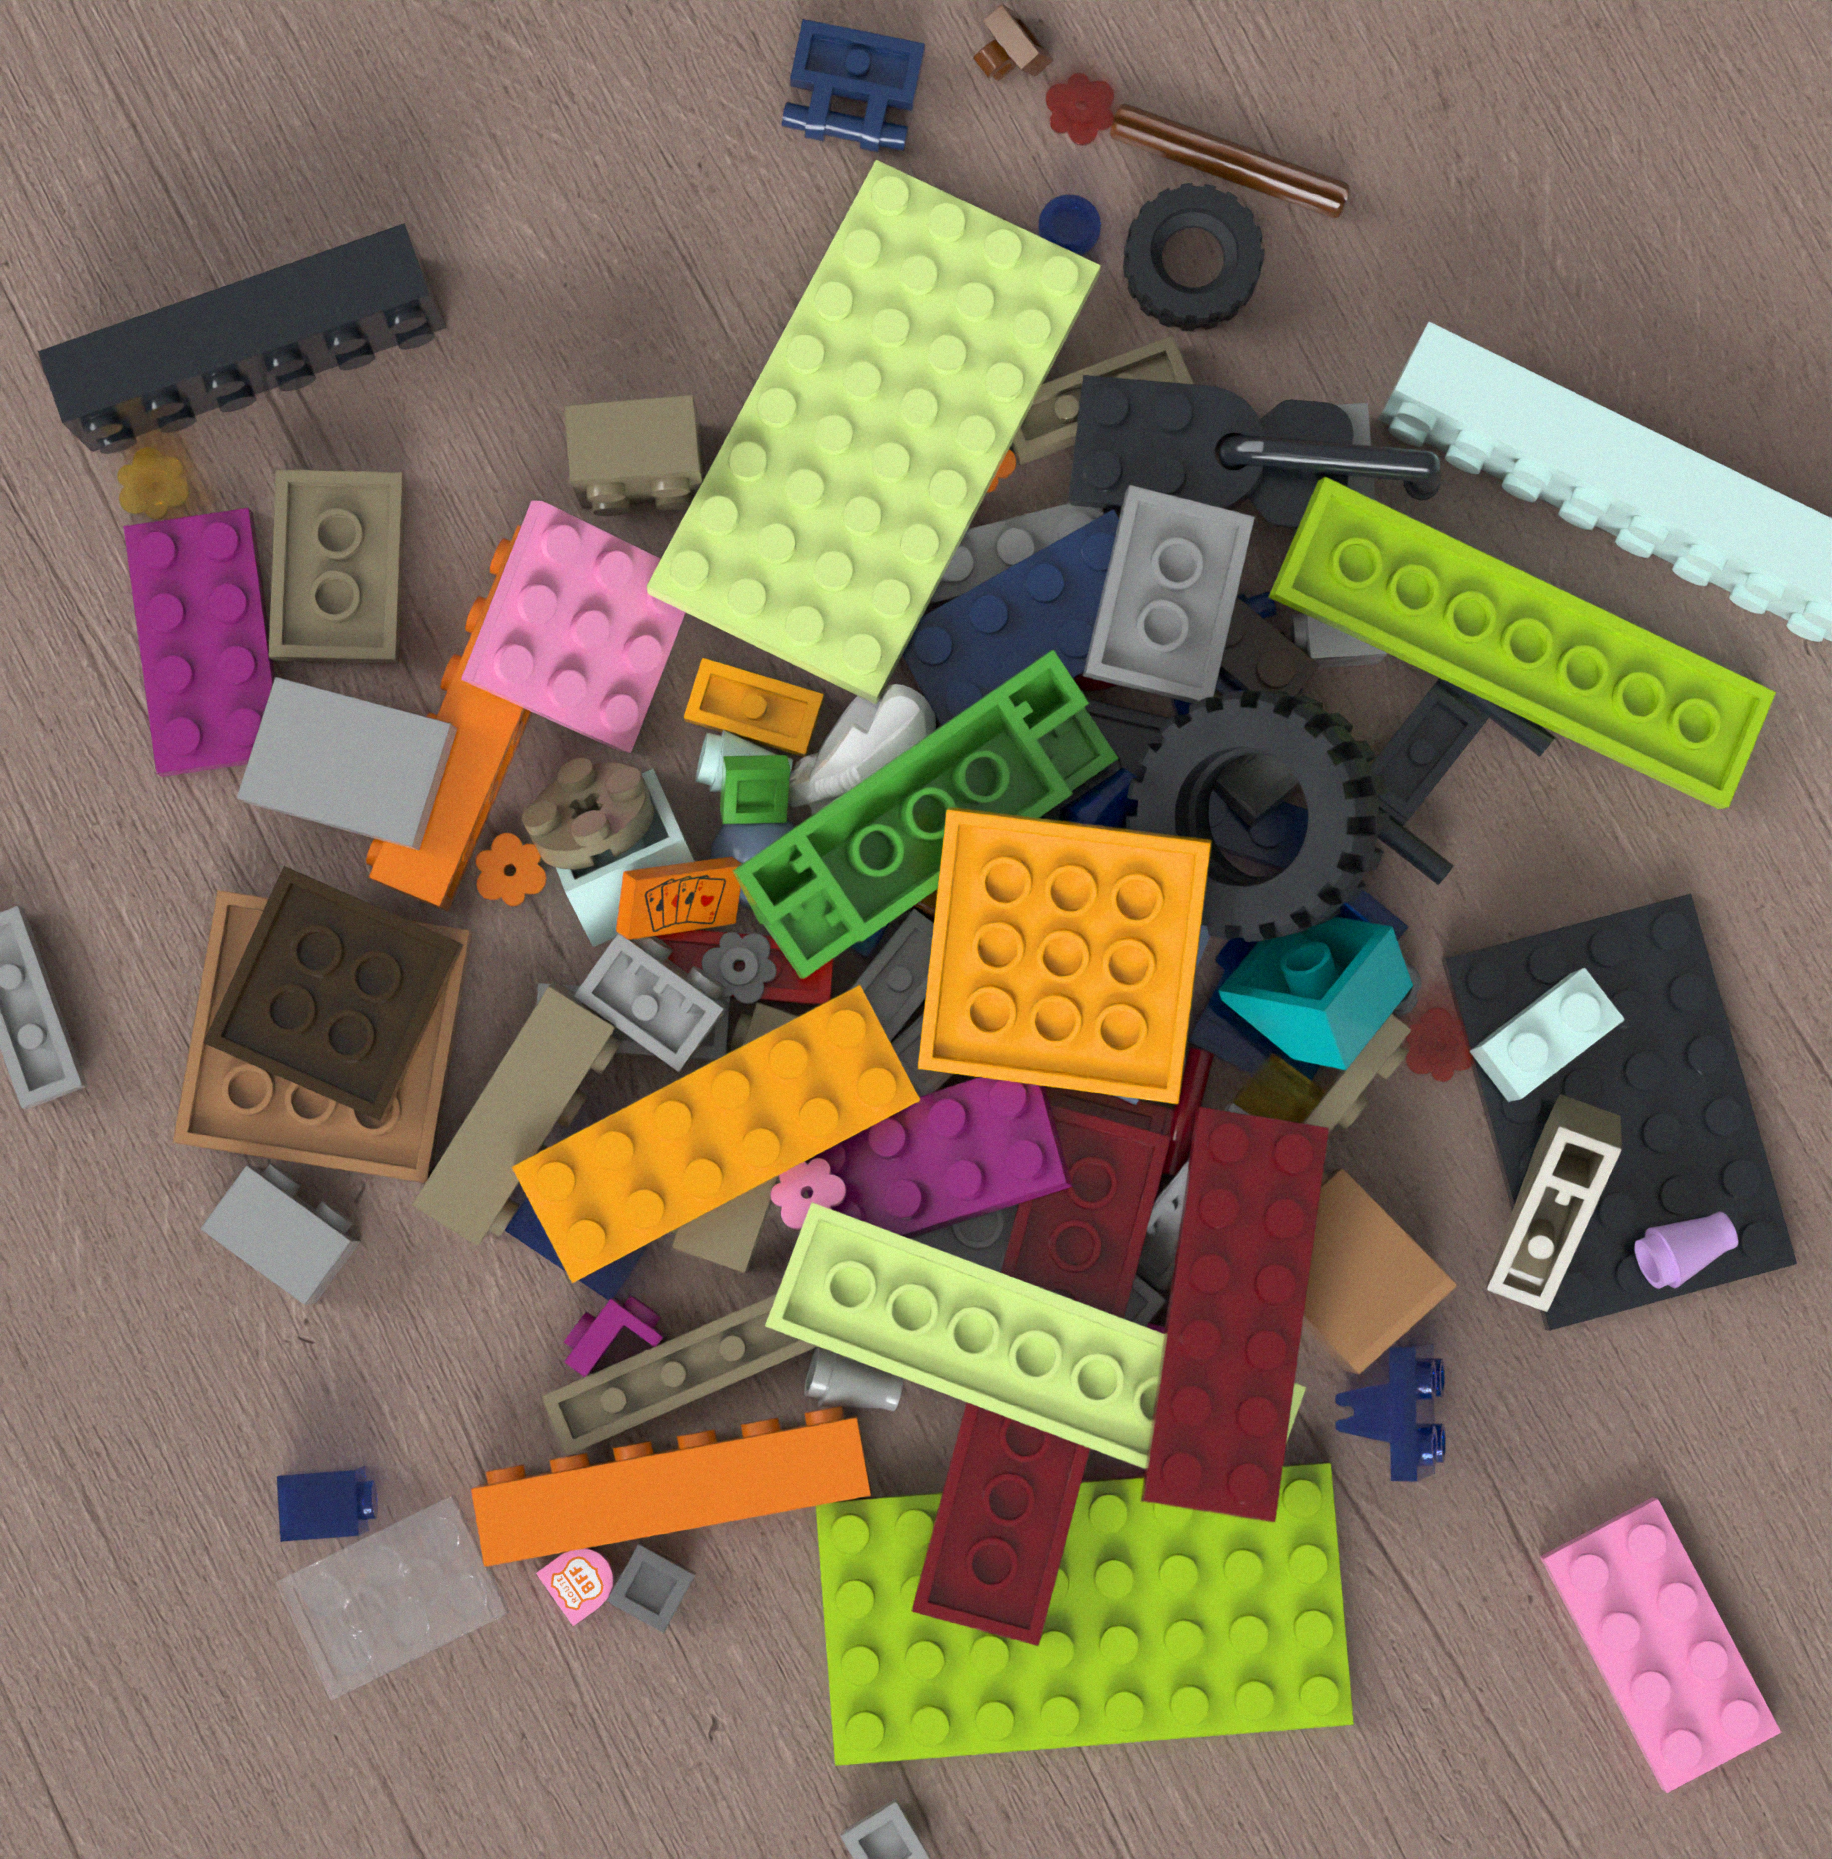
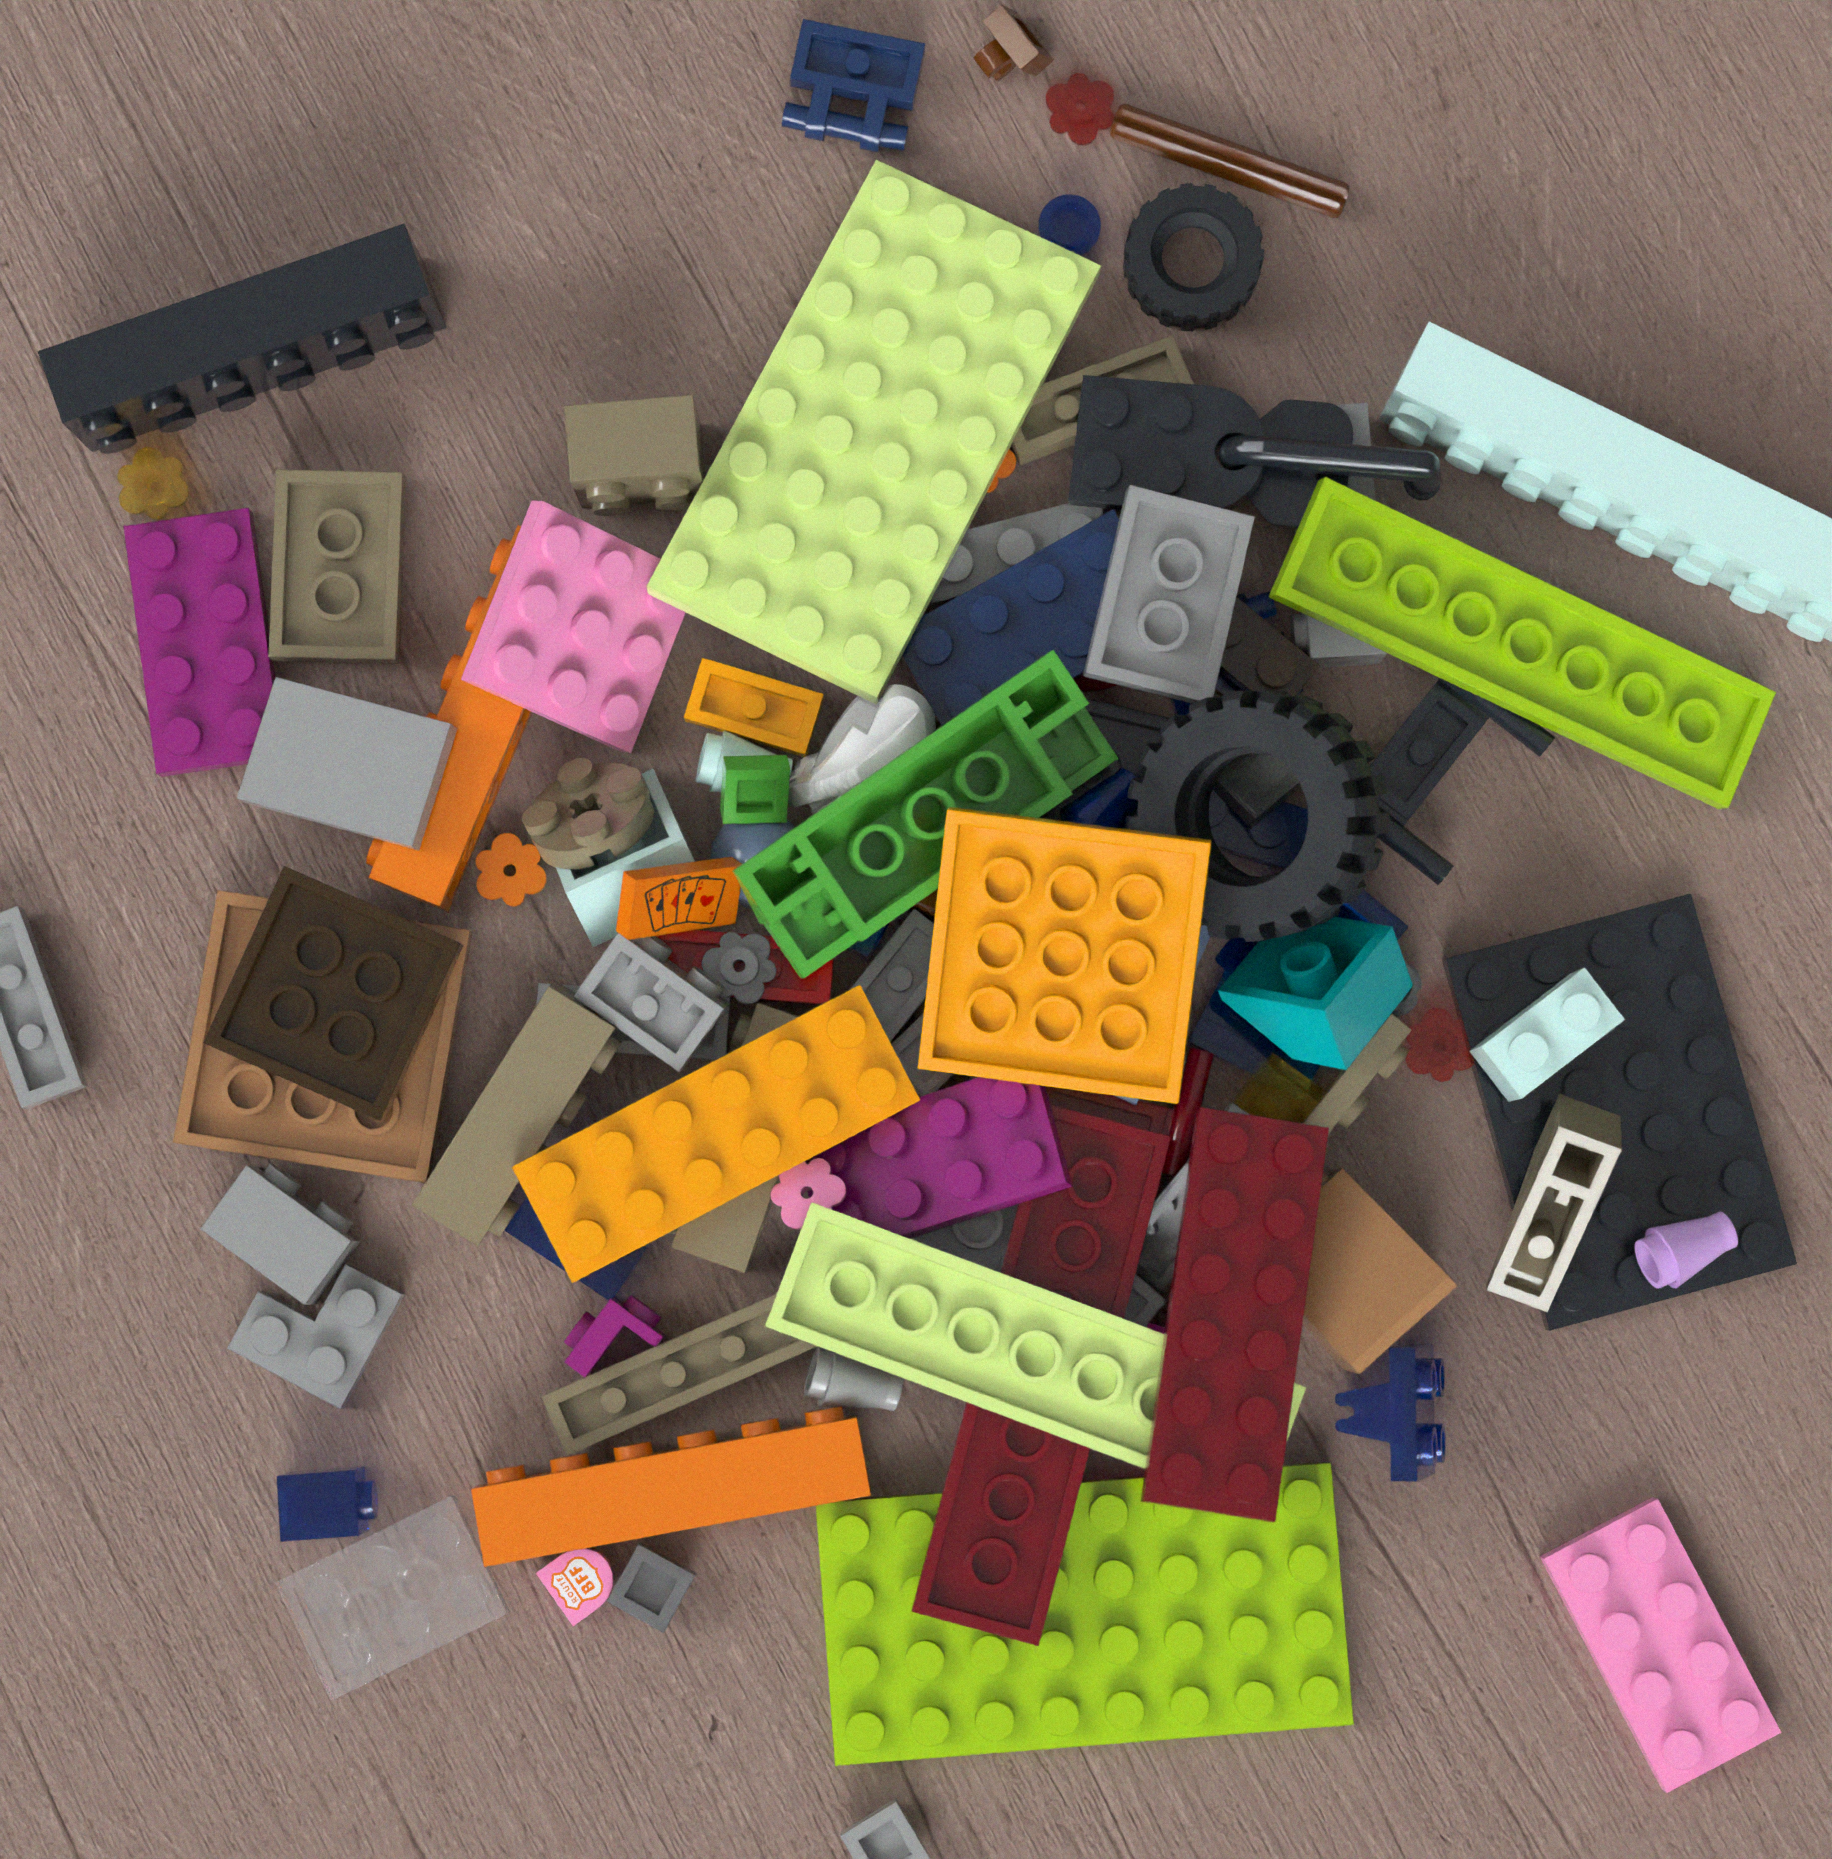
(324, 1352): none -> light grey plate

